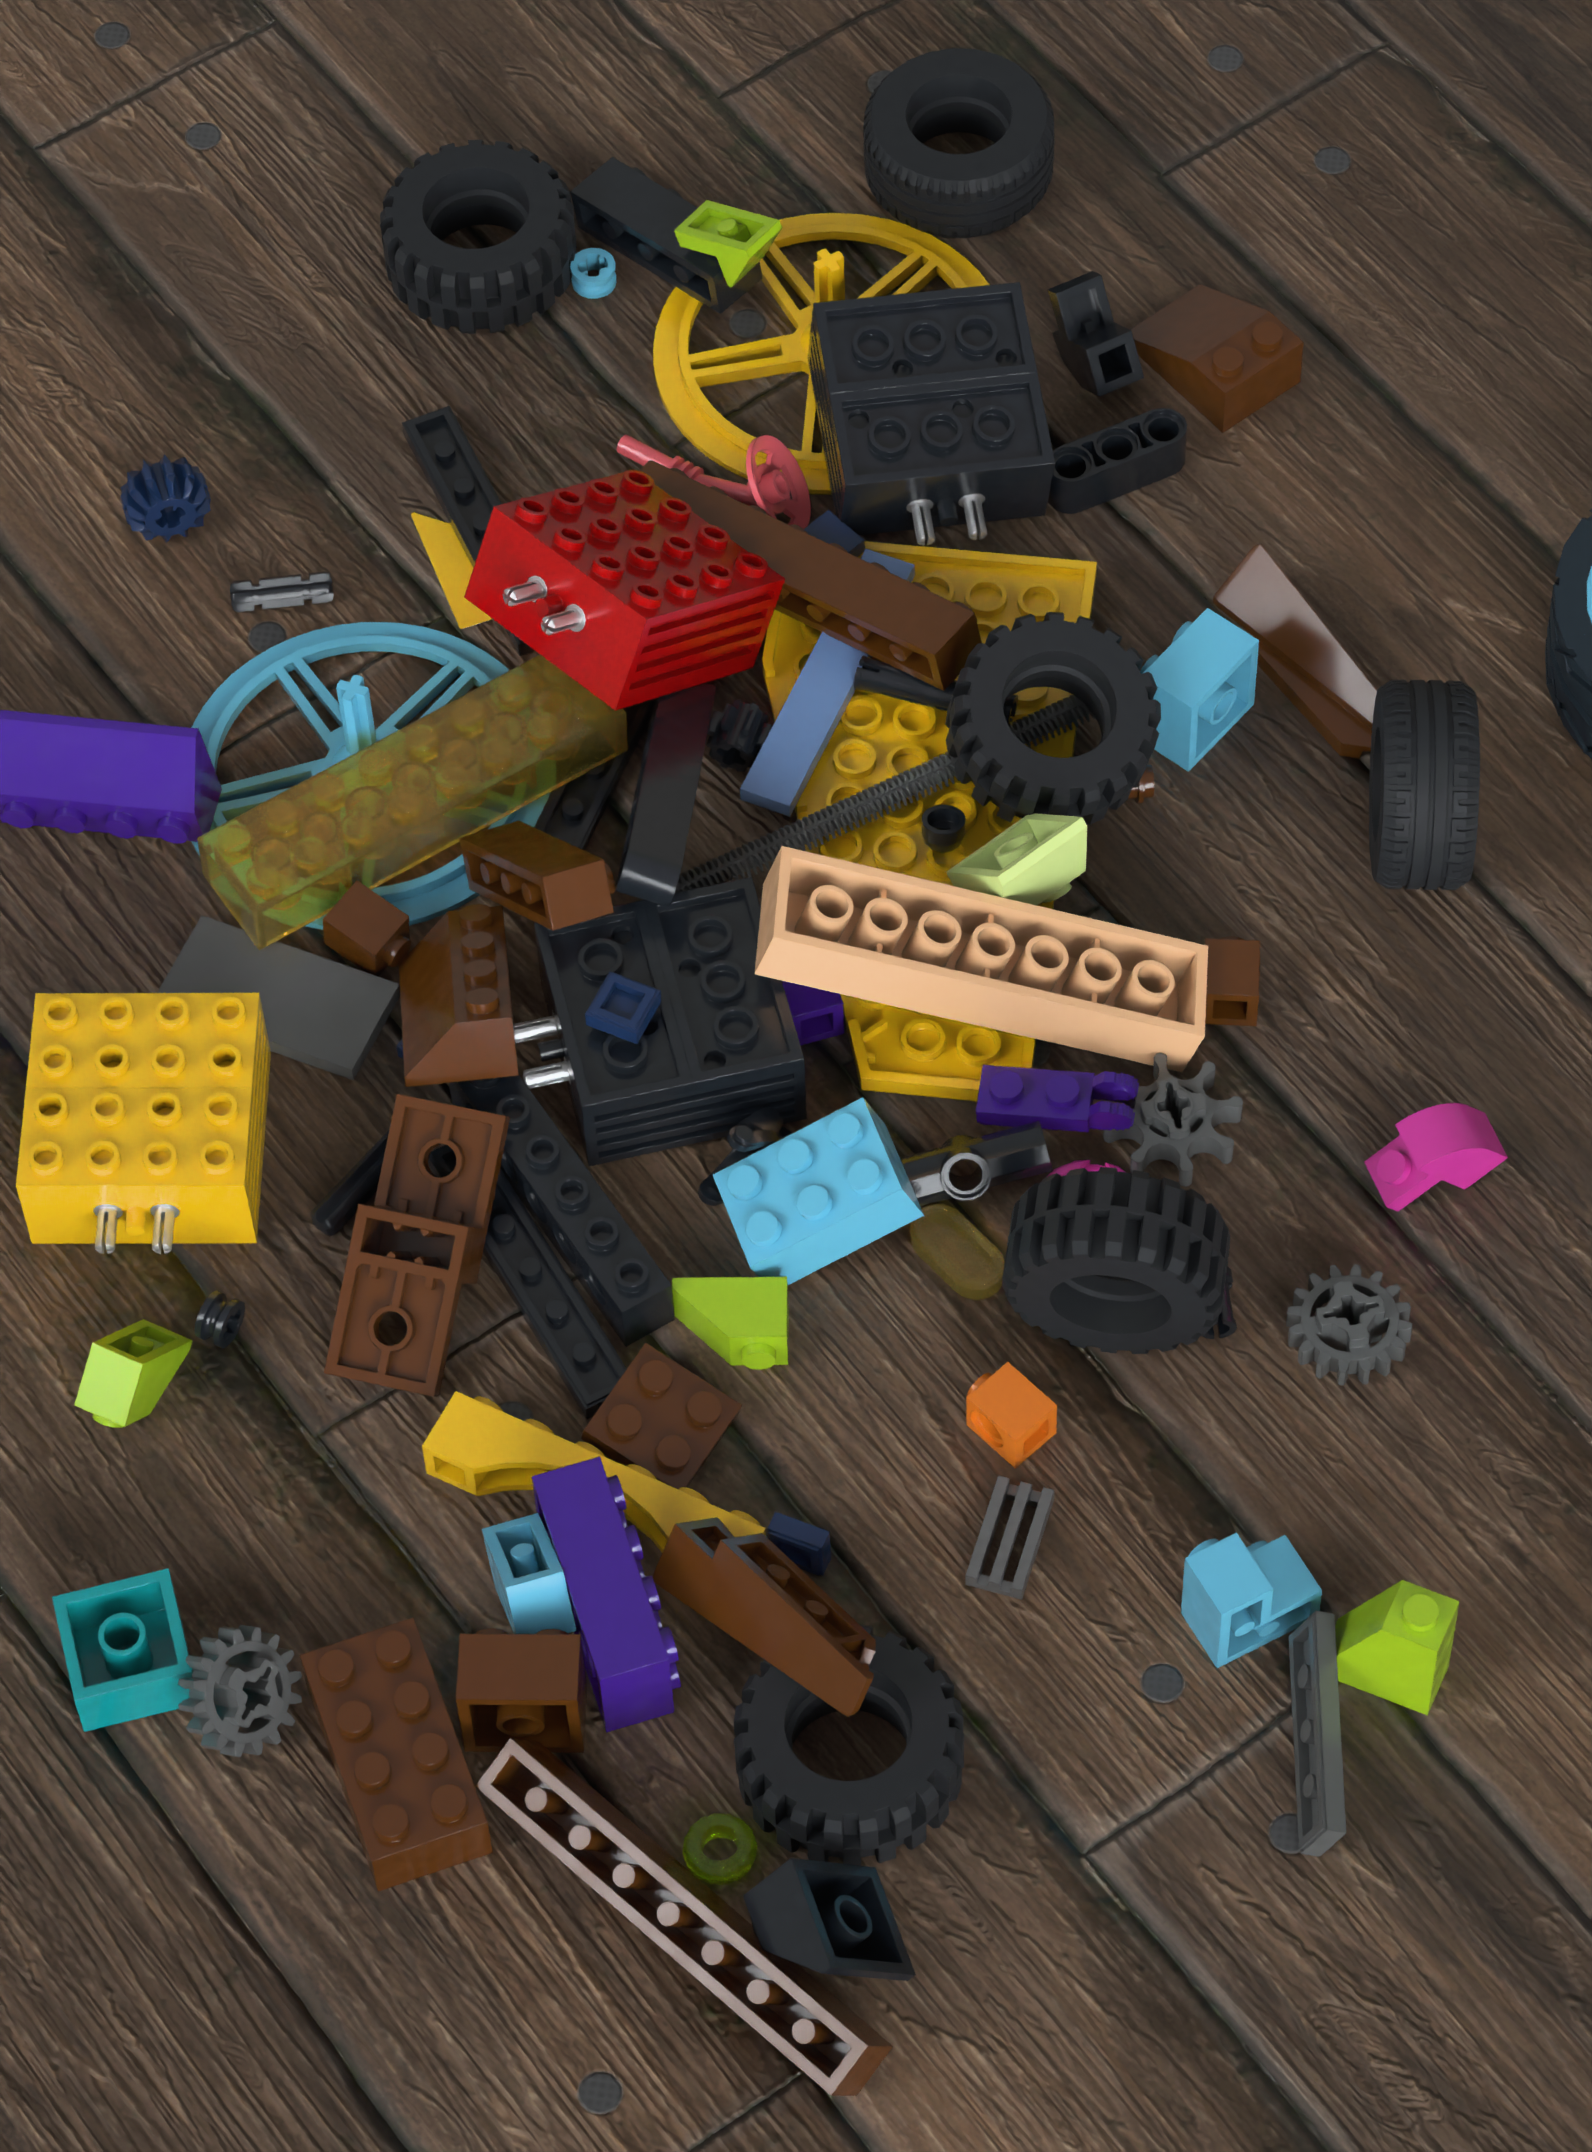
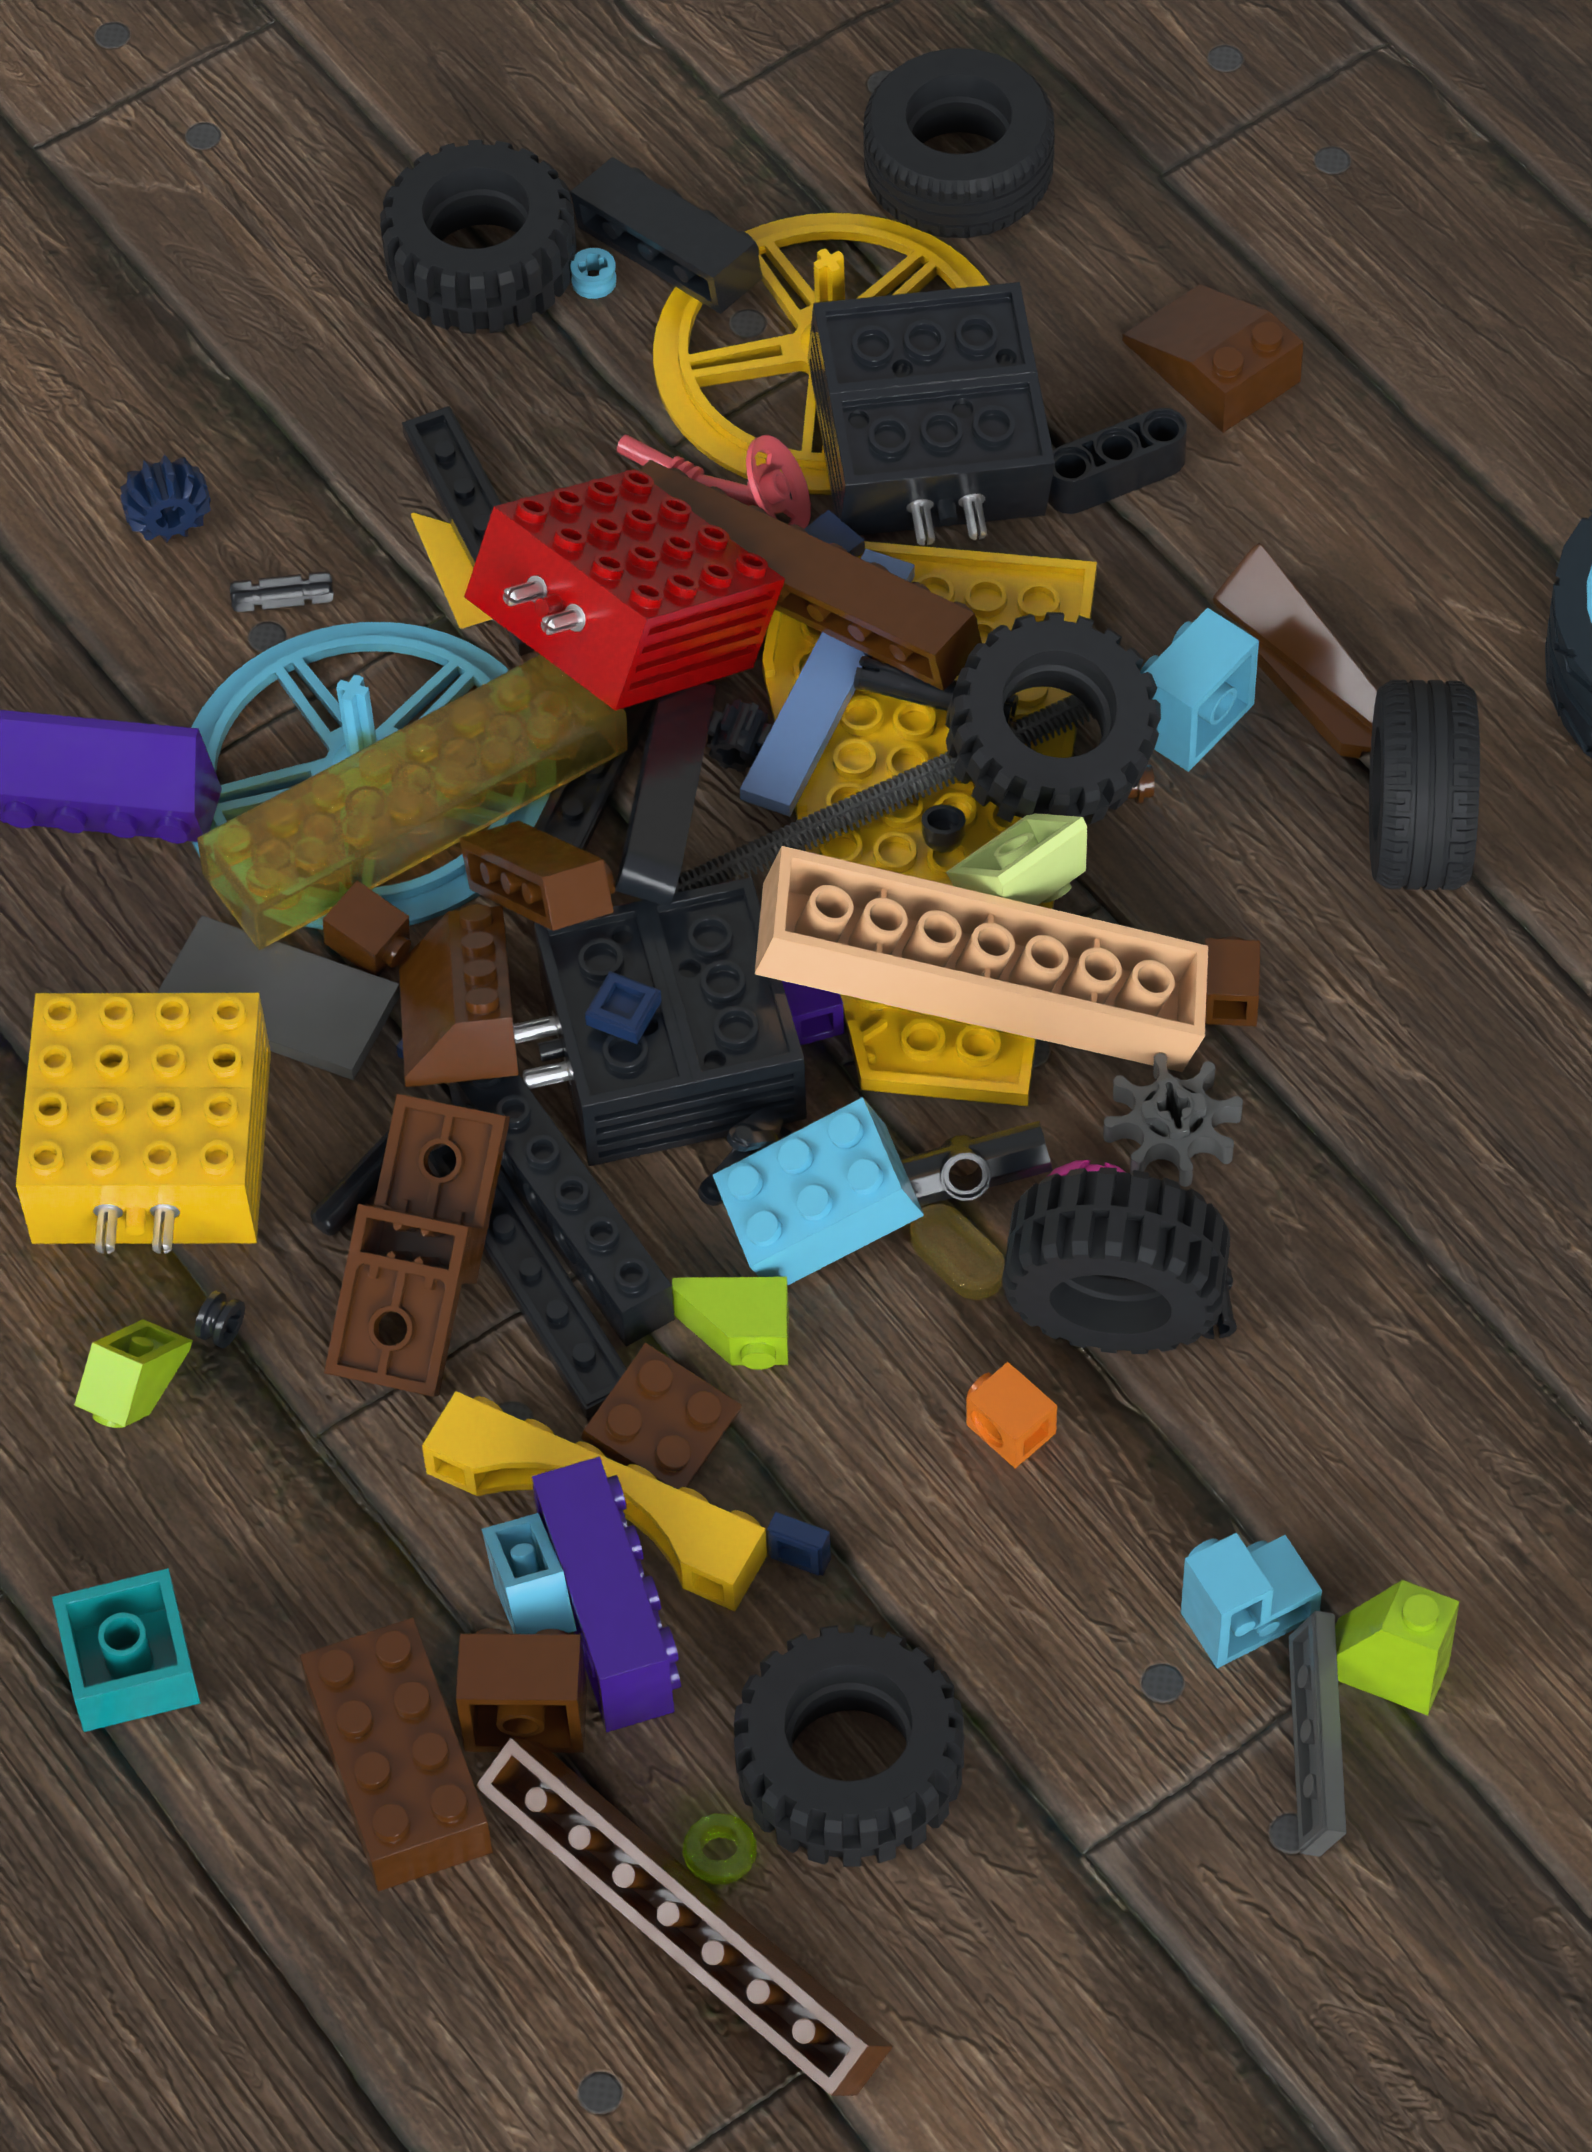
(242, 1690): dark grey gear -> none
(729, 234): lime slope -> none
(770, 1608): reddish brown wedge -> none
(829, 1920): black slope -> none
(1022, 1496): flat silver tile -> none
(1055, 1098): dark purple hinge -> none
(1088, 339): black brick -> none
(1348, 1325): dark grey gear -> none
(1435, 1145): dark pink brick -> none

